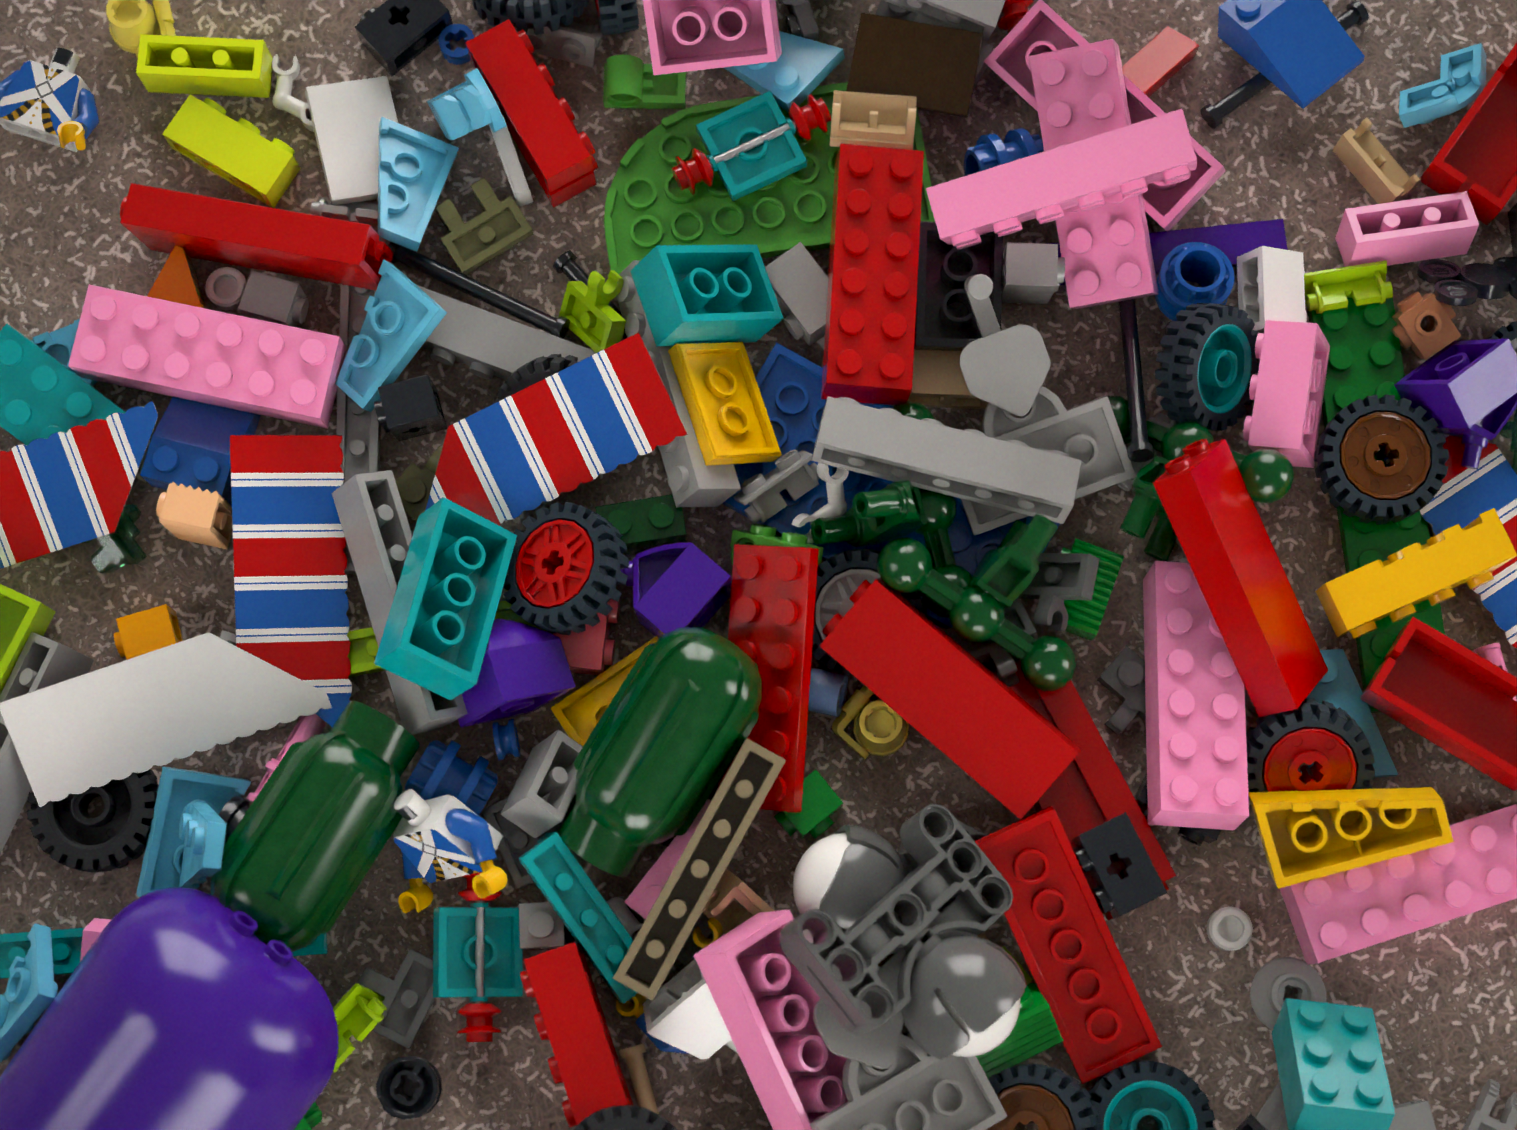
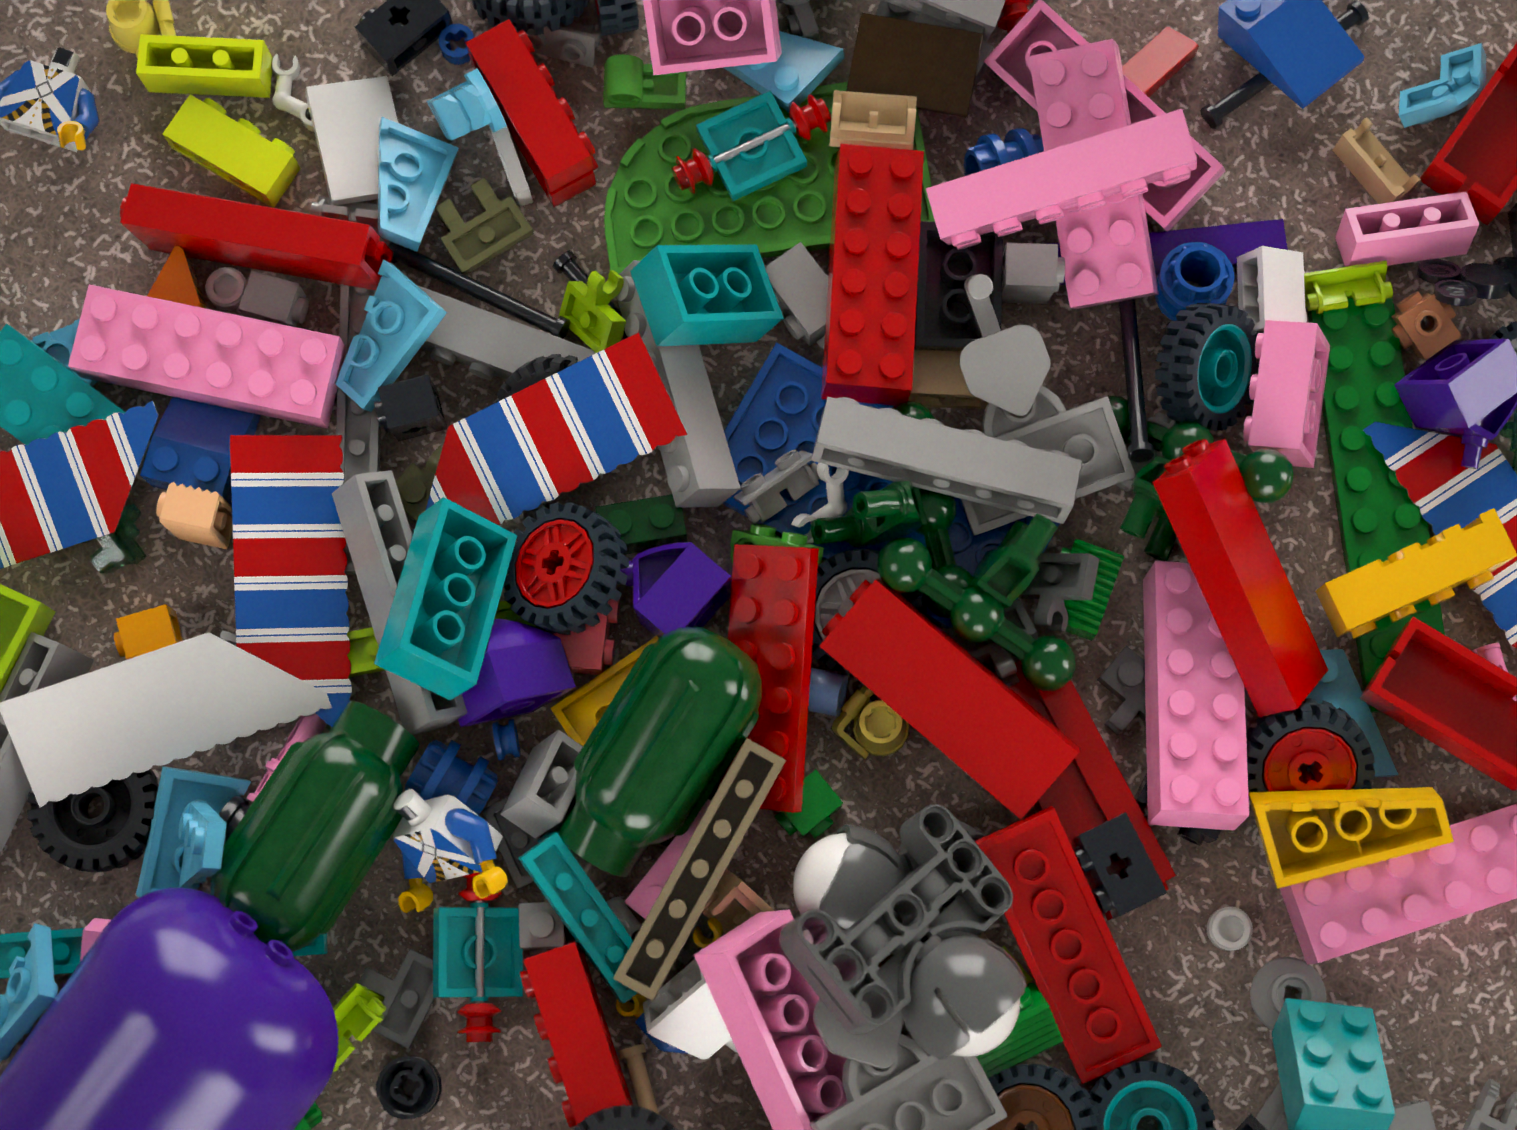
(724, 403): yellow tile -> none
(1392, 432): wheel -> none

